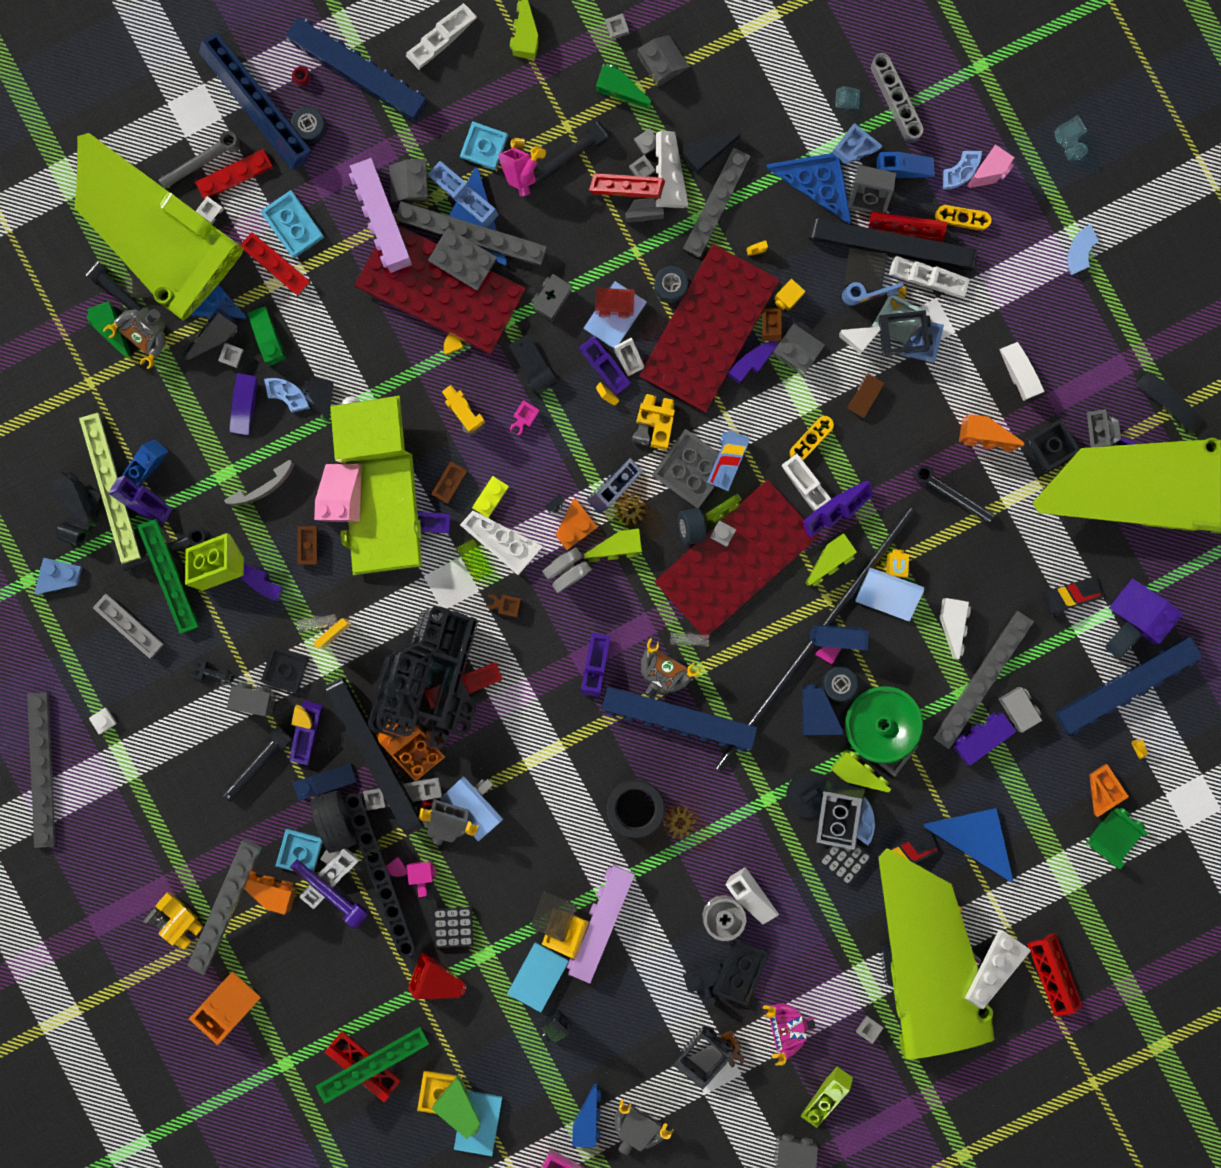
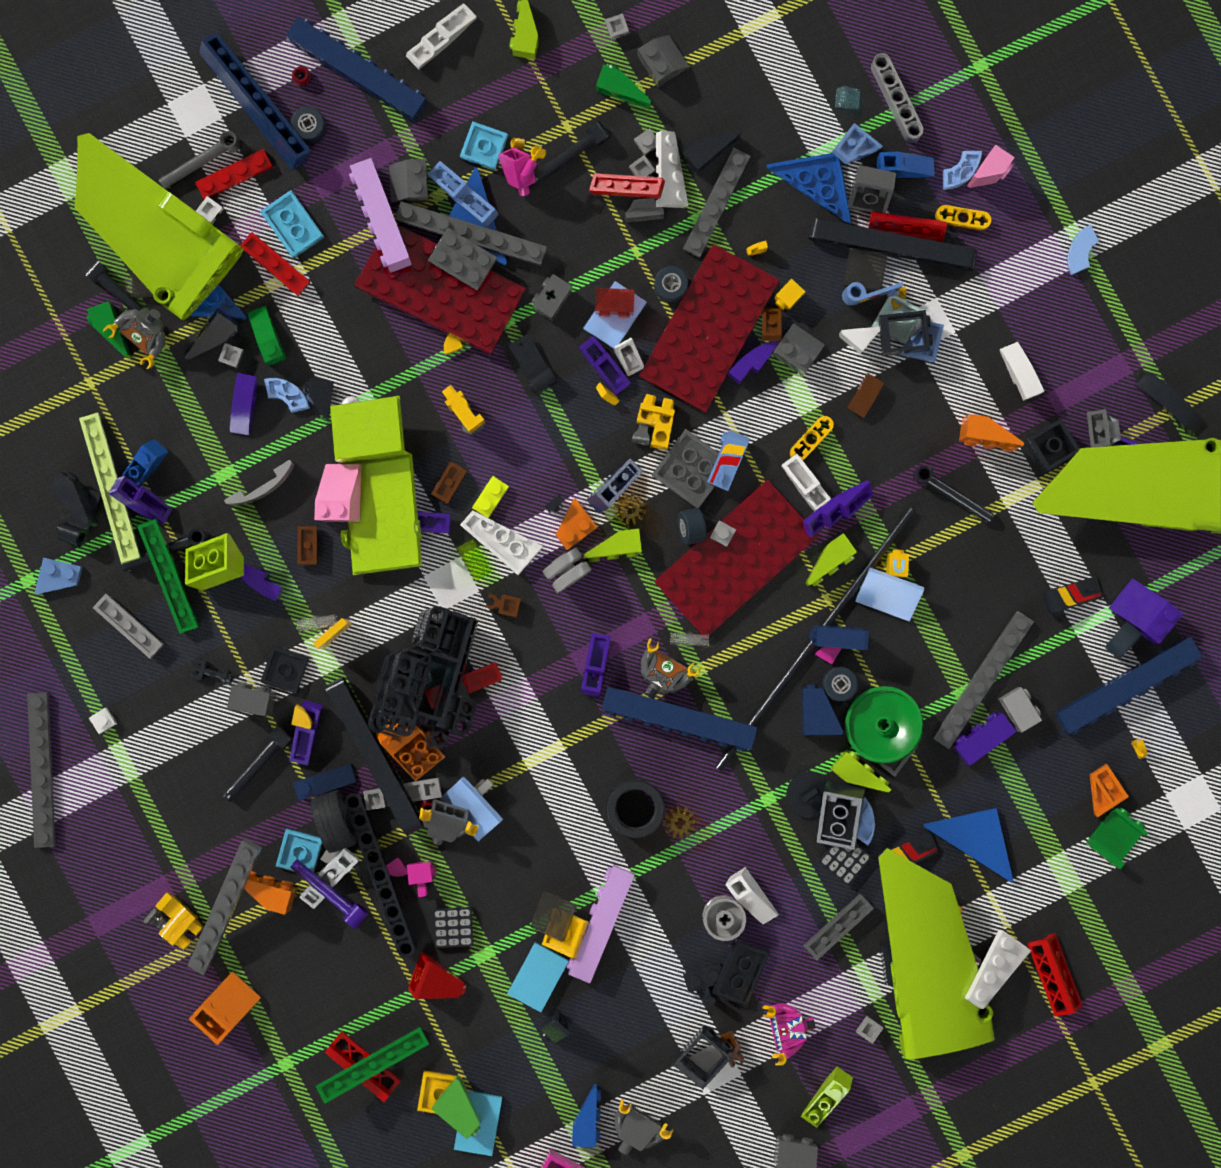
(525, 416): dark pink plate -> none
(716, 513): clear neon green plate -> none
(838, 926): none -> dark grey plate
(929, 277): white slope -> none
(953, 620): white slope -> none
(1068, 136): clear light blue brick -> none

